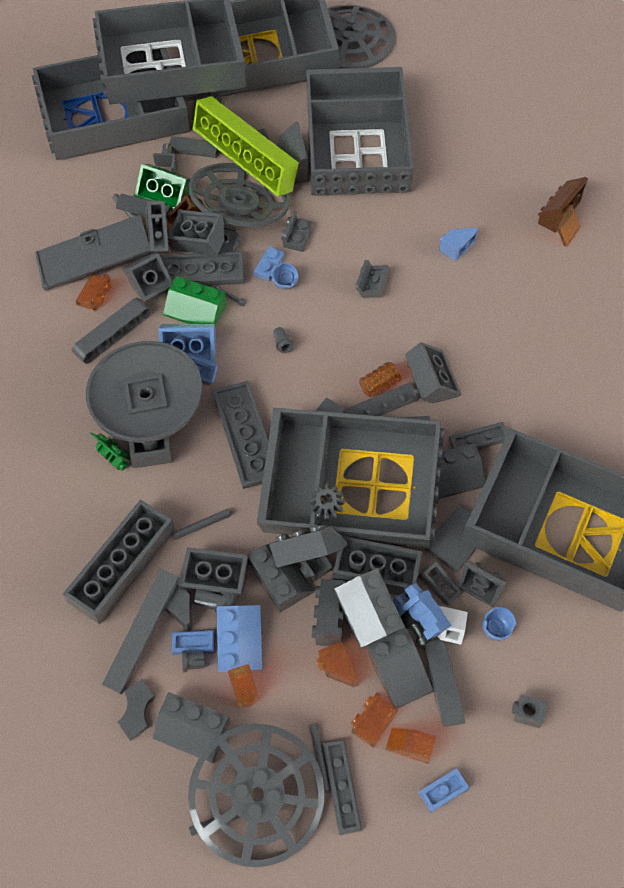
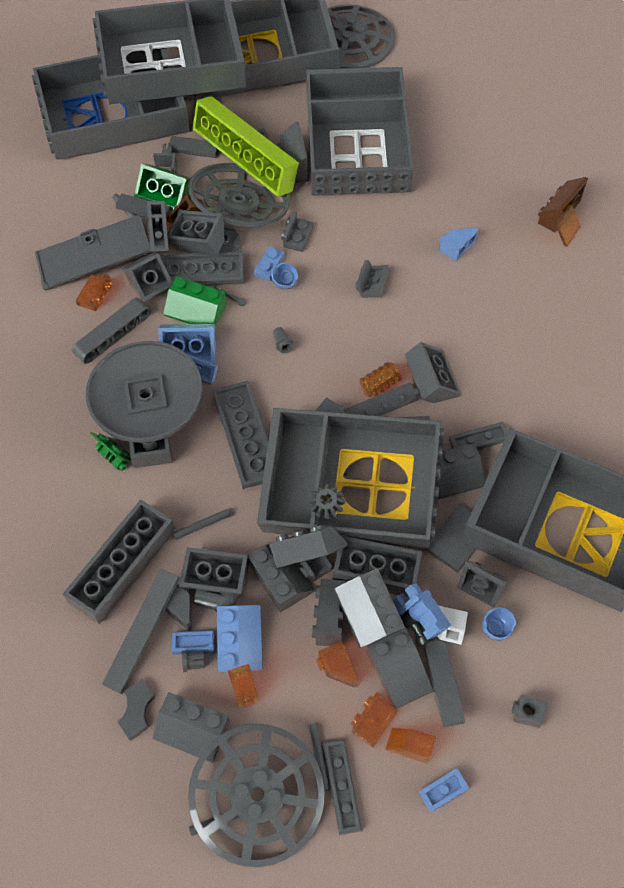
(439, 572): dark grey slope -> none

